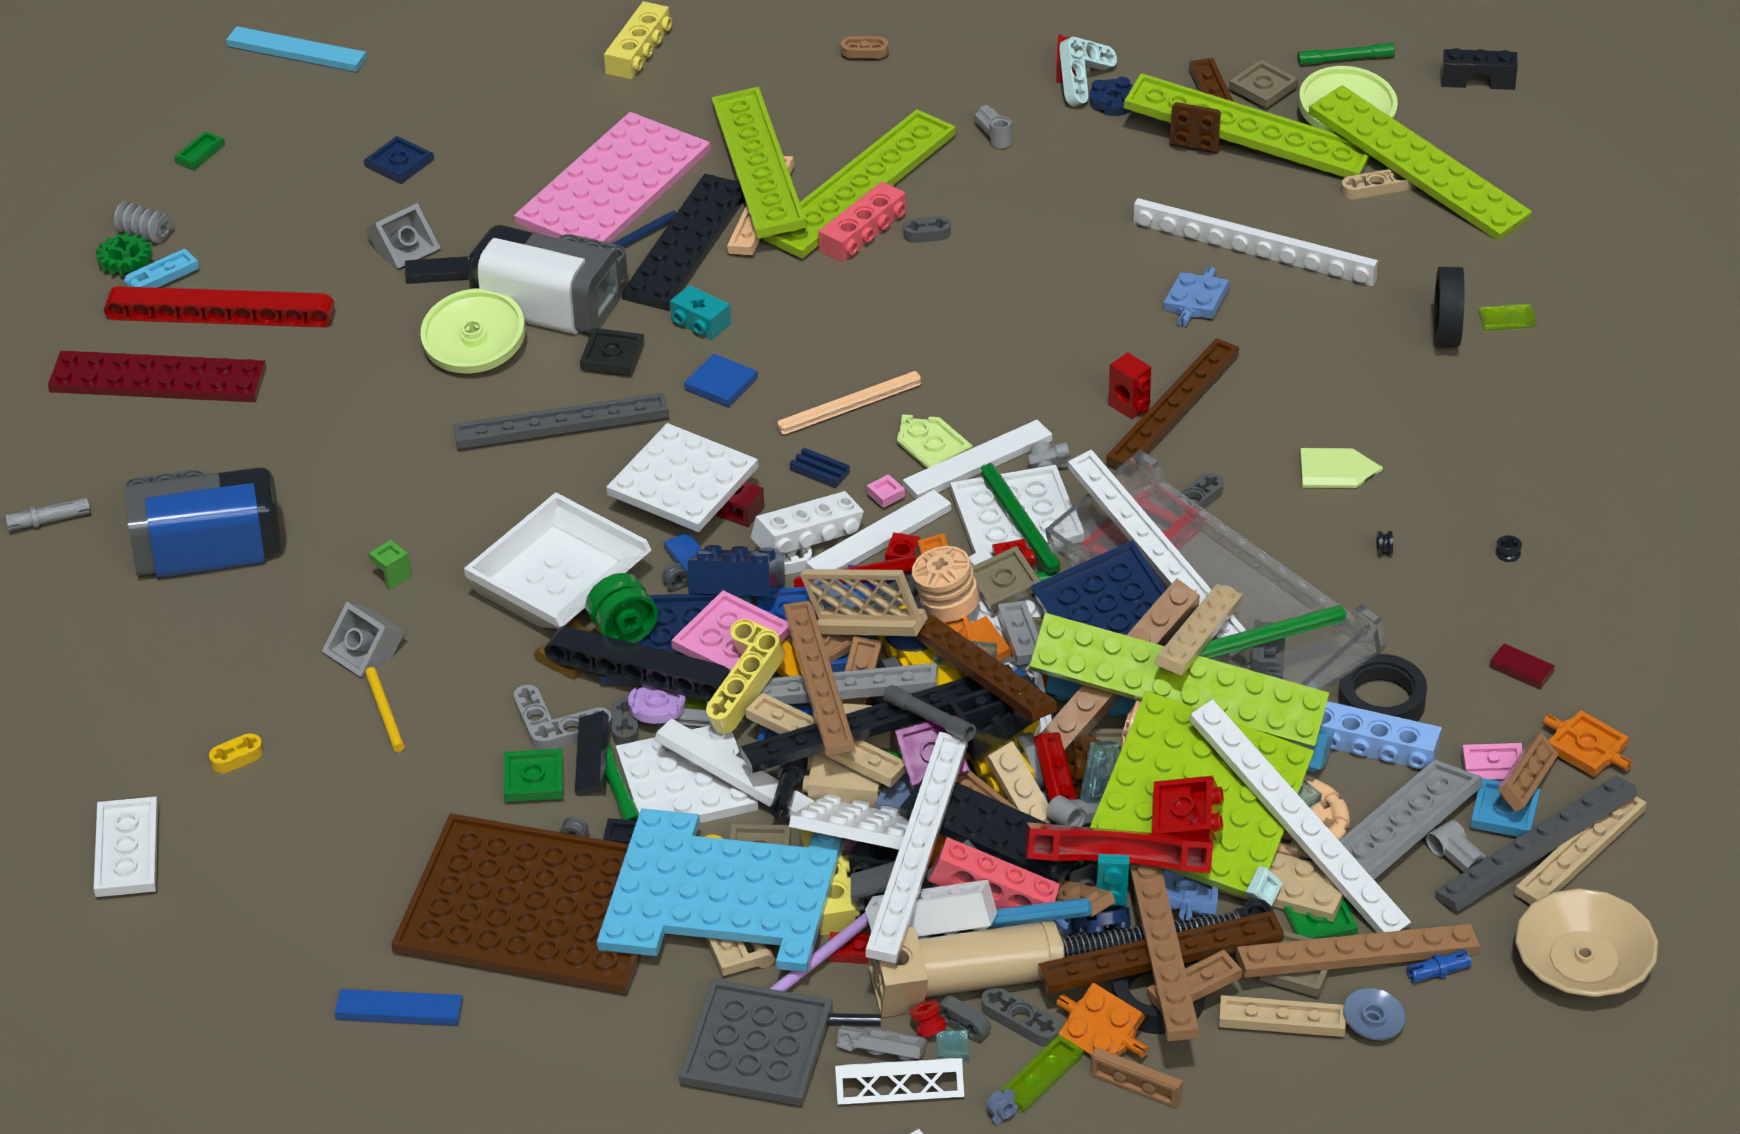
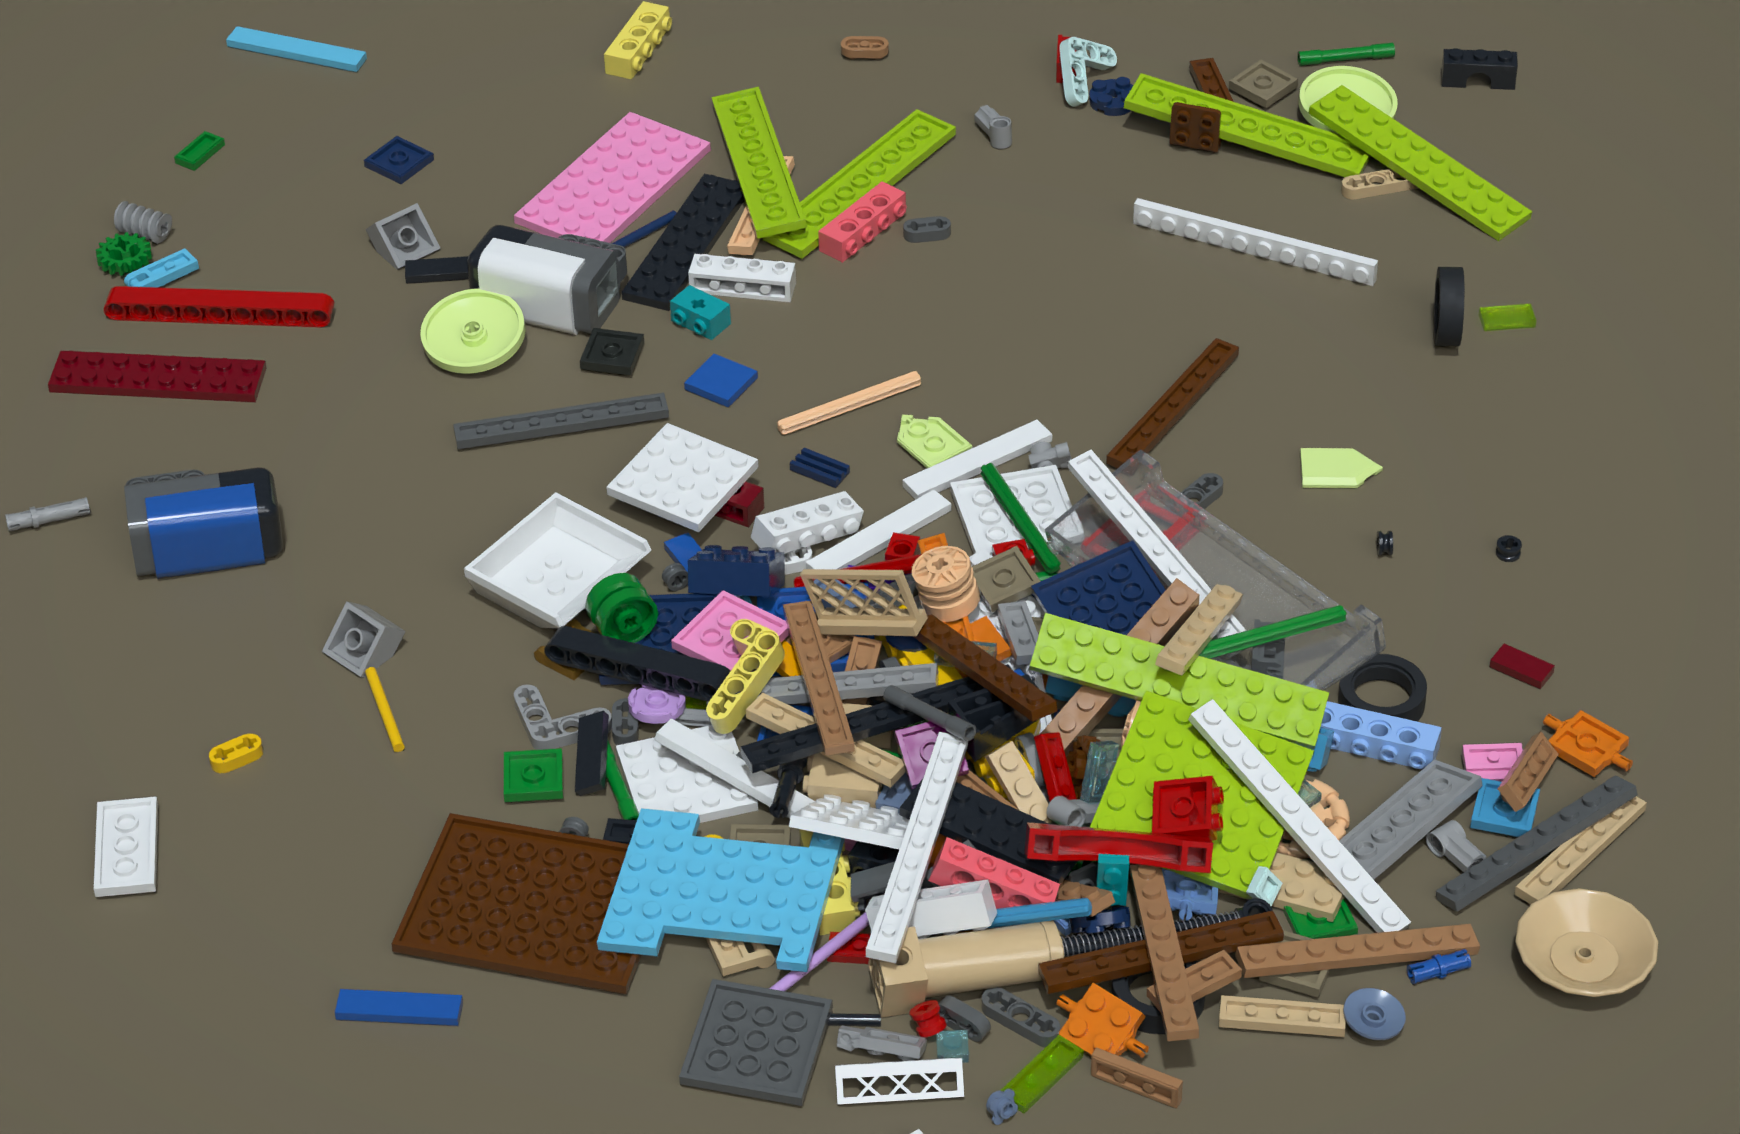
(393, 562): bright green panel -> none
(743, 277): none -> white brick
(885, 491): bright pink plate -> none
(1129, 385): red brick -> none
(1196, 295): medium blue plate -> none

